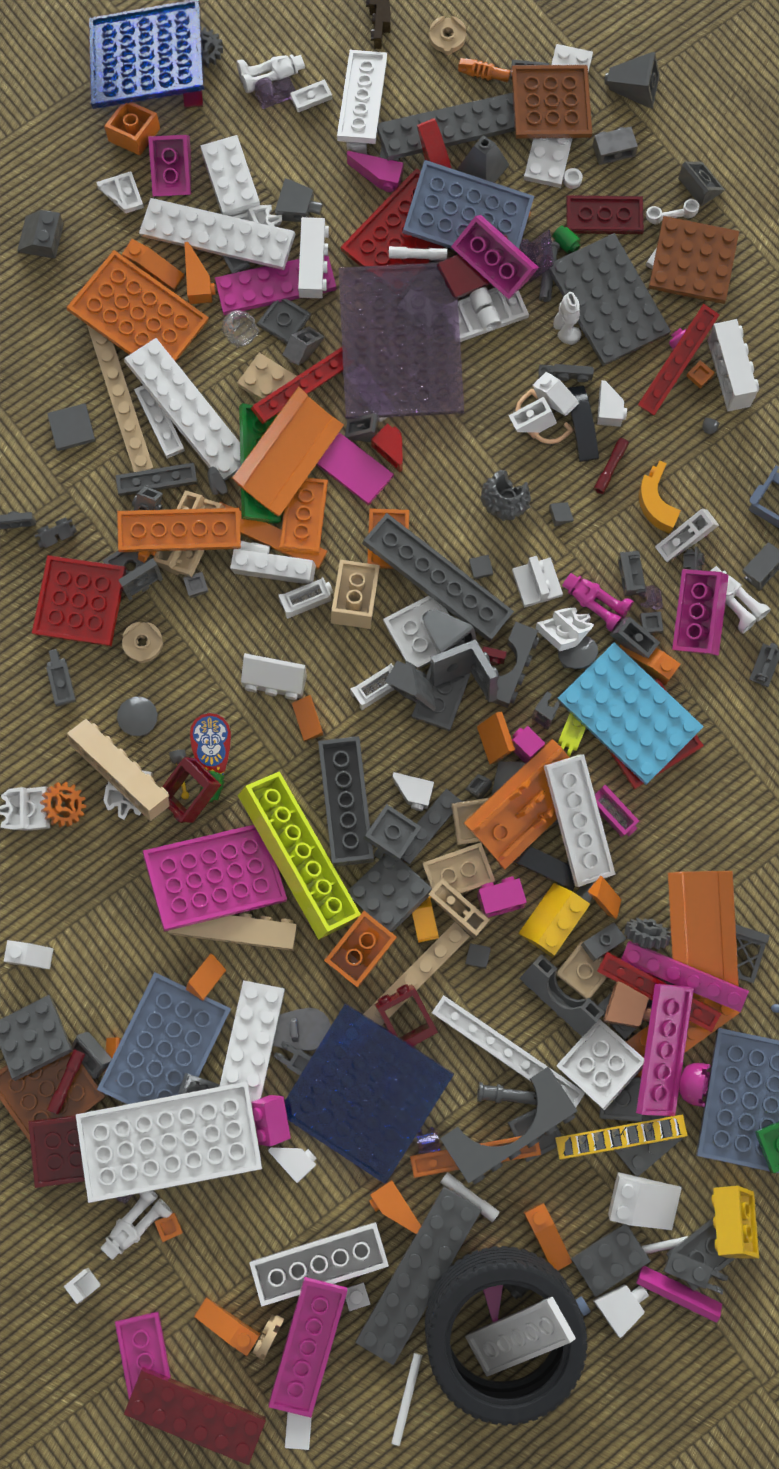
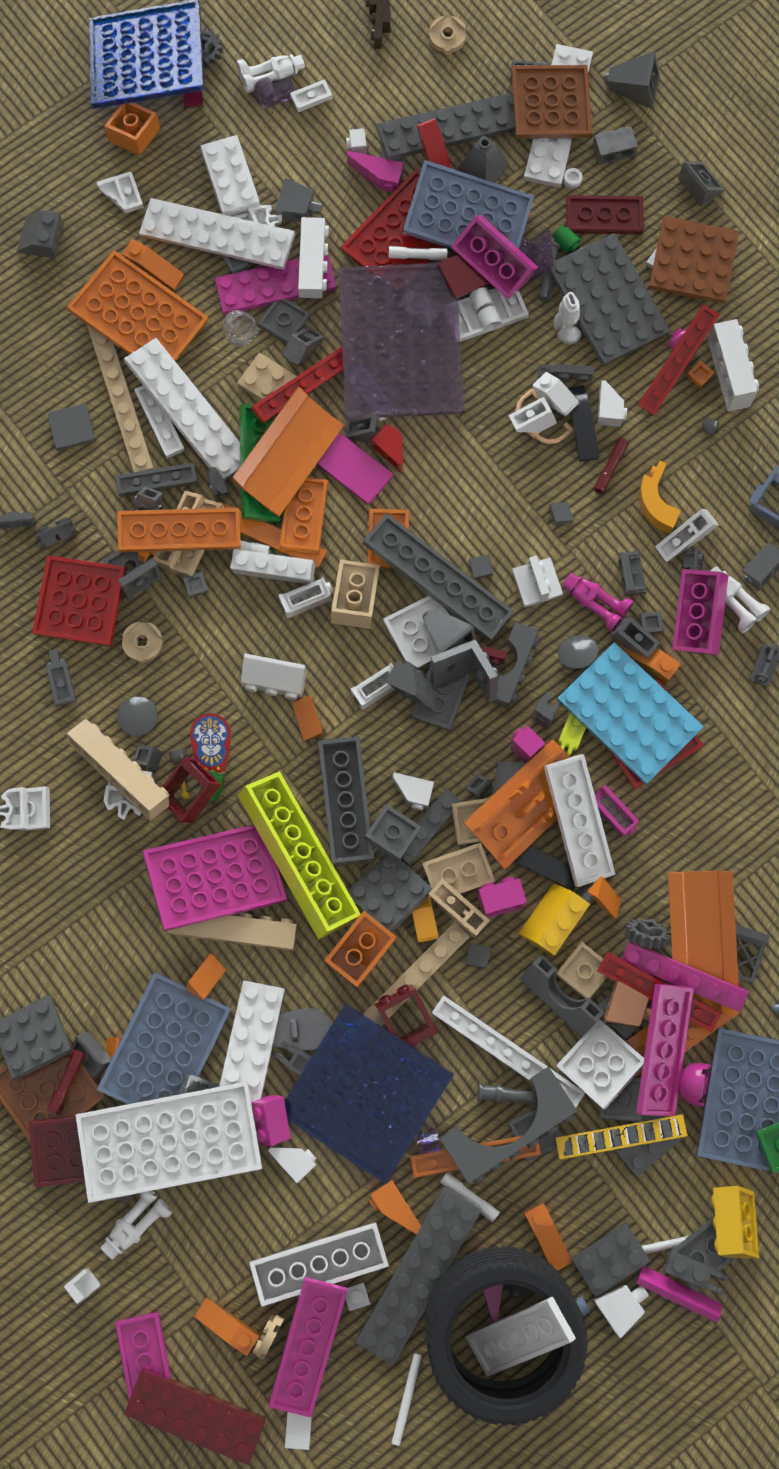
(28, 955): white slope -> none
(57, 797): orange gear -> none
(148, 757): none -> dark grey slope
(168, 1227): orange plate -> none
(170, 165): dark pink slope -> none
(198, 280): orange slope -> none
(362, 97): white plate -> none
(483, 70): orange hinge -> none
(495, 737): orange tile -> none
(503, 499): dark grey hair -> none
(565, 628): white plate -> none
(603, 942): dark grey plate -> none
(643, 1202): white slope -> none
(653, 596): tile -> none
(690, 209): white bar -> none

